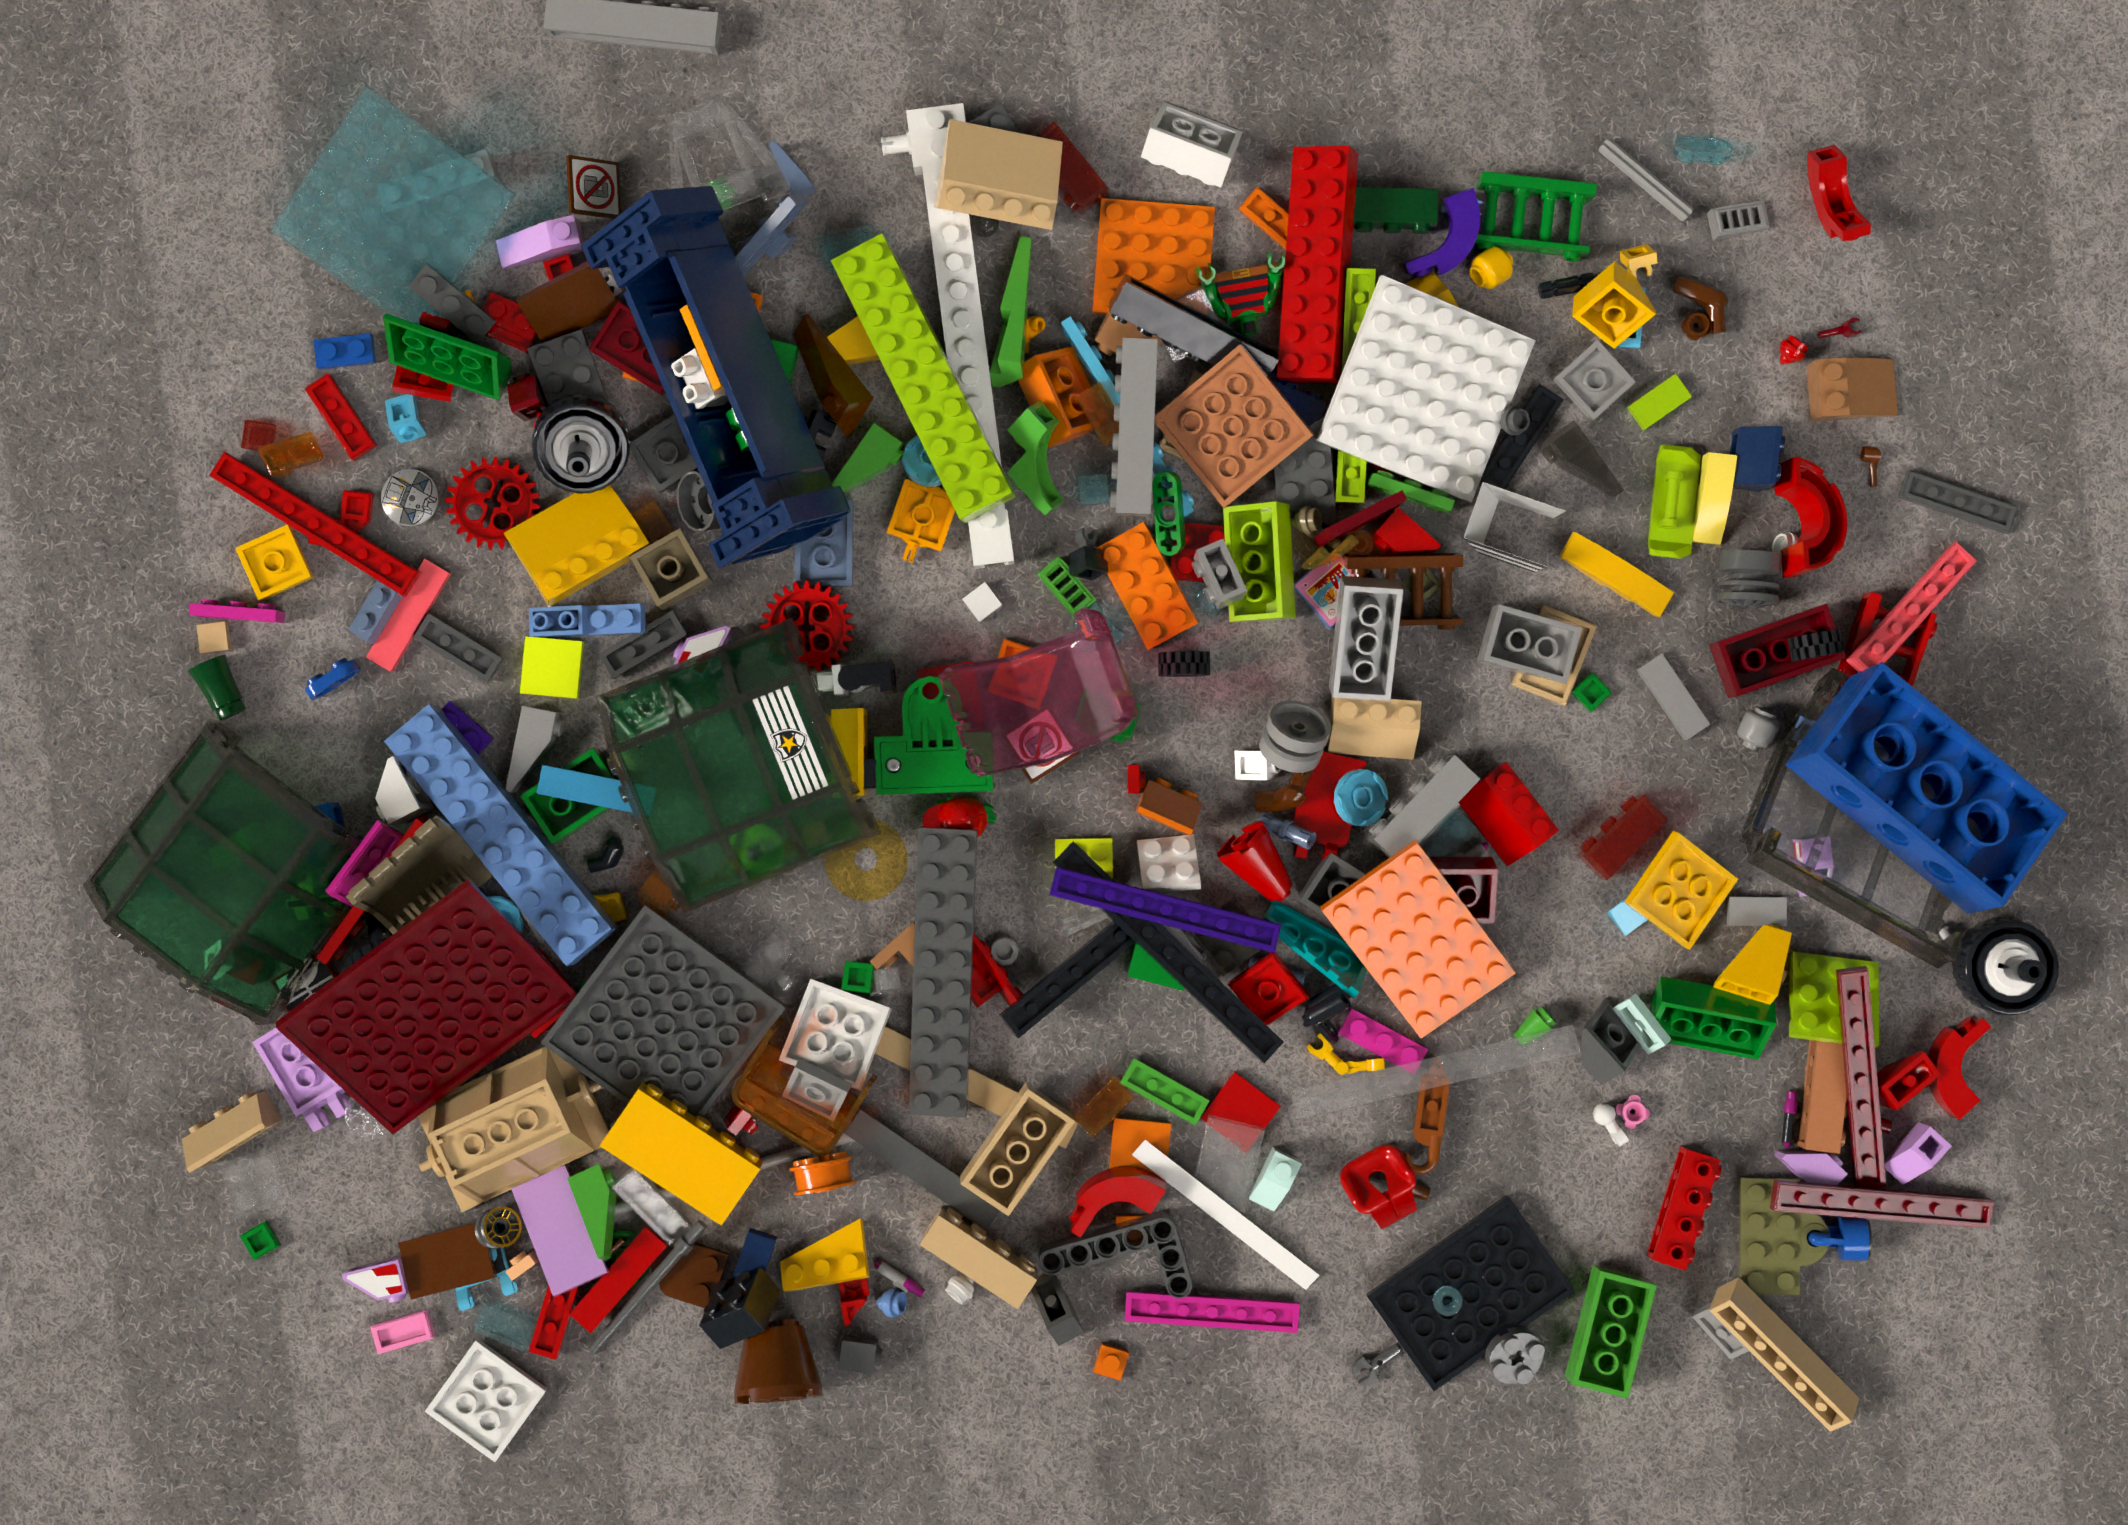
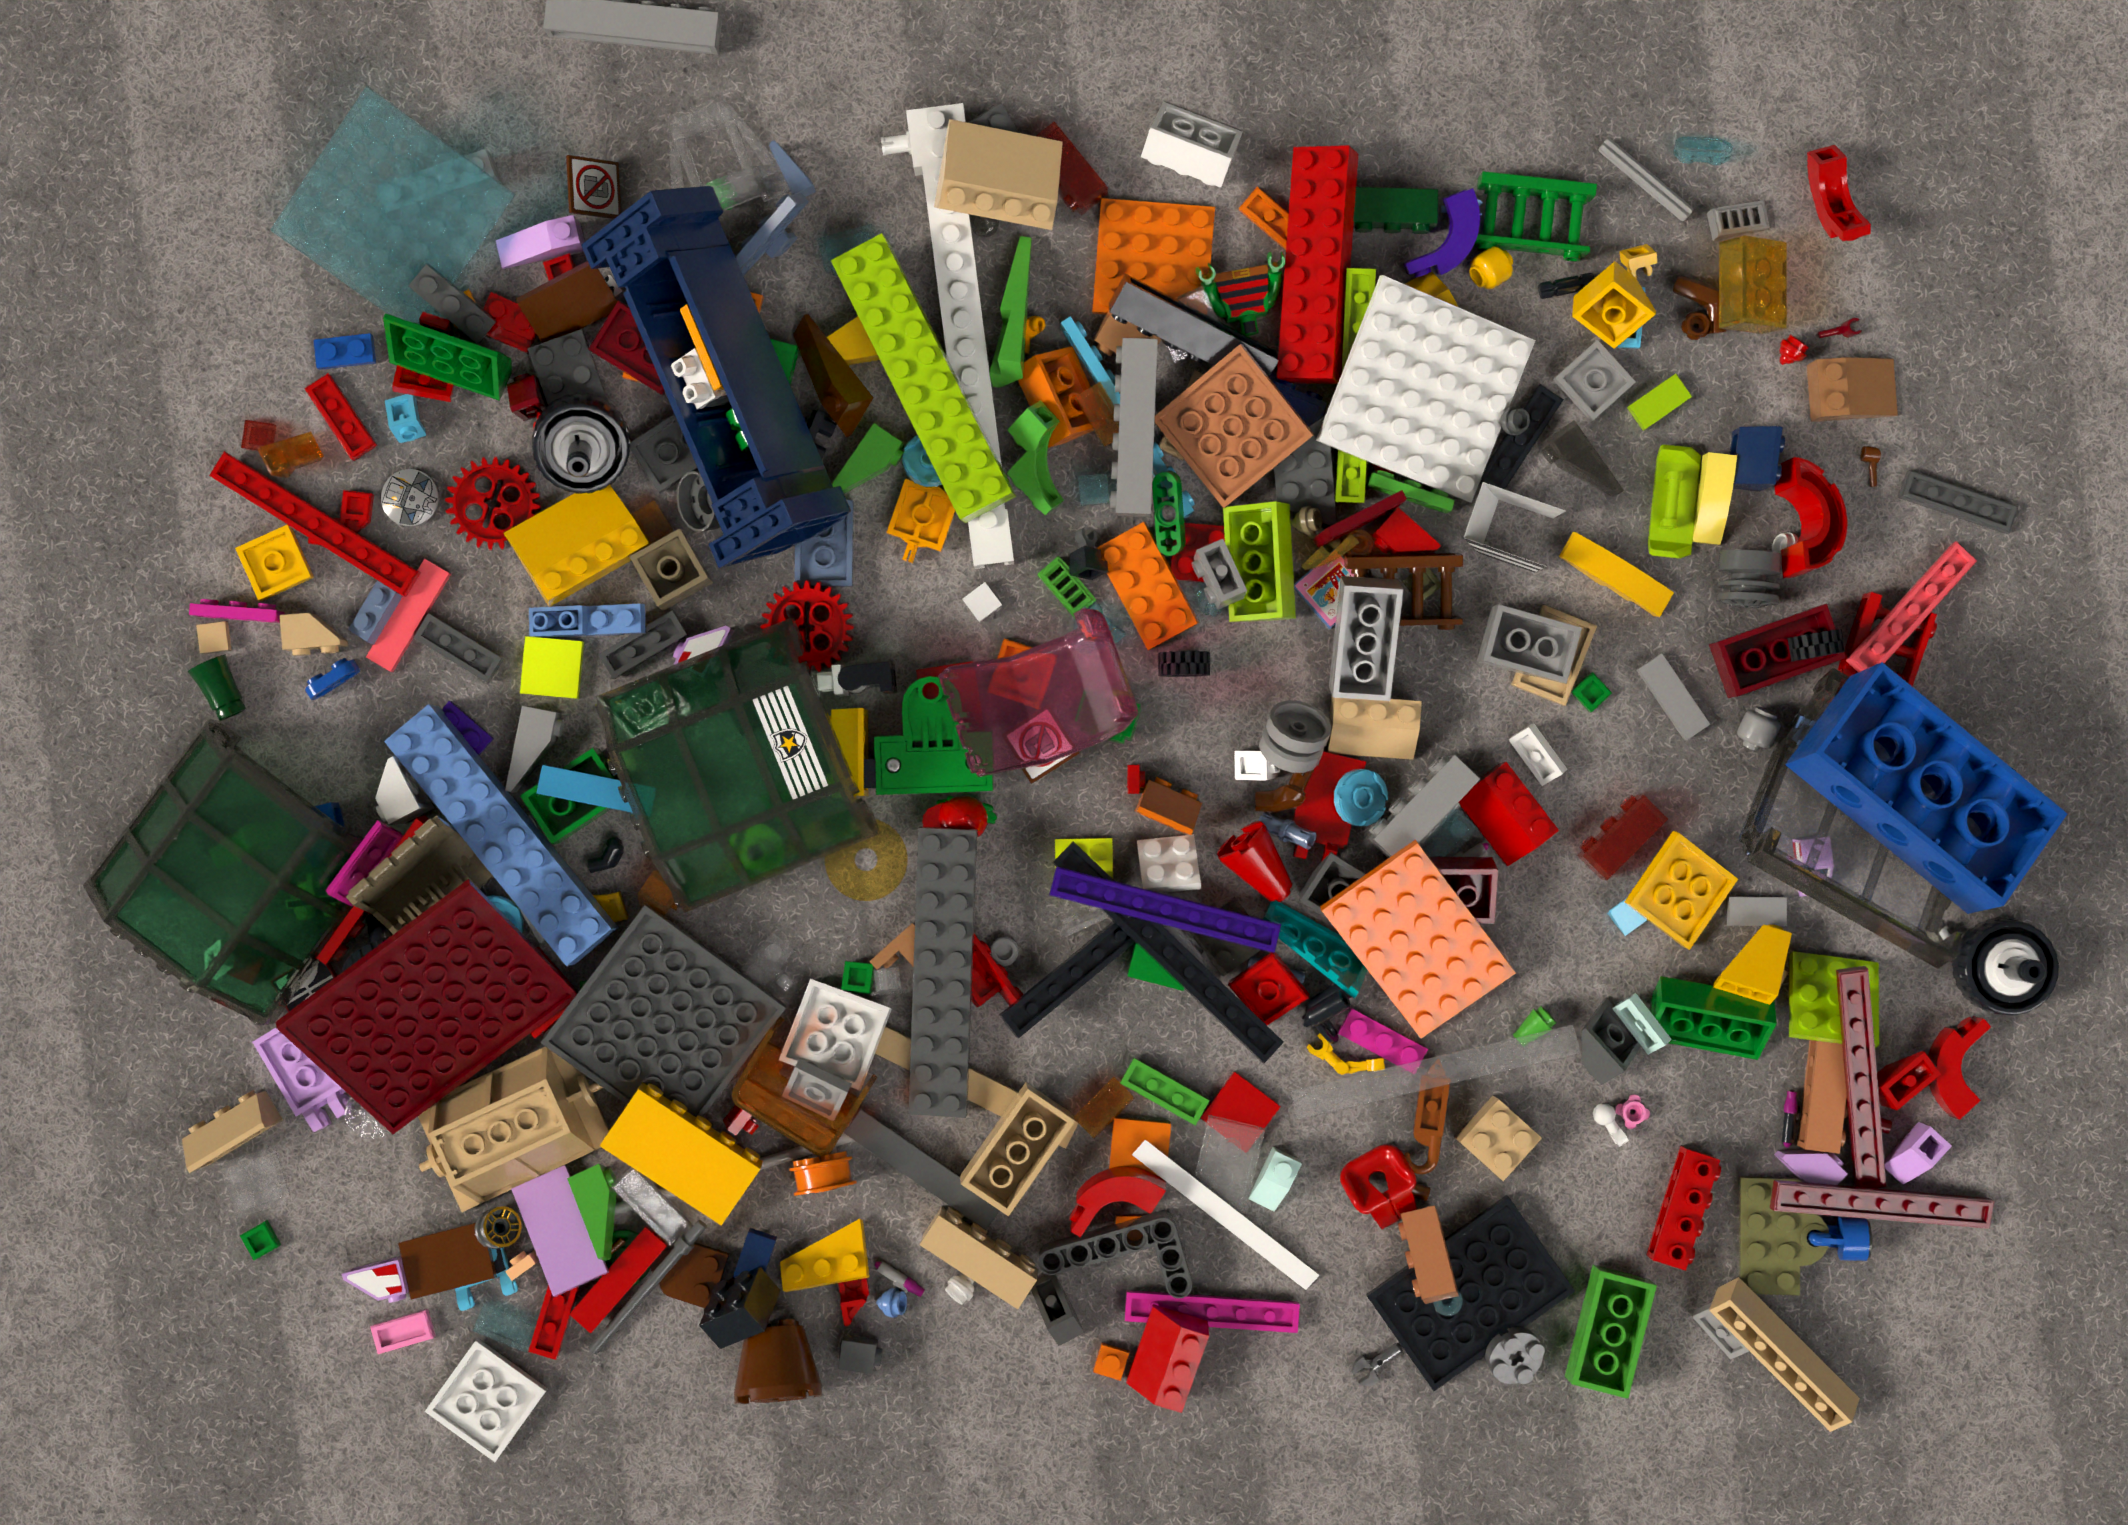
(309, 632): none -> tan slope
(1168, 1357): none -> red slope
(1428, 1255): none -> nougat brick
(1498, 1138): none -> tan brick
(1537, 754): none -> white plate
(1752, 284): none -> clear yellow brick

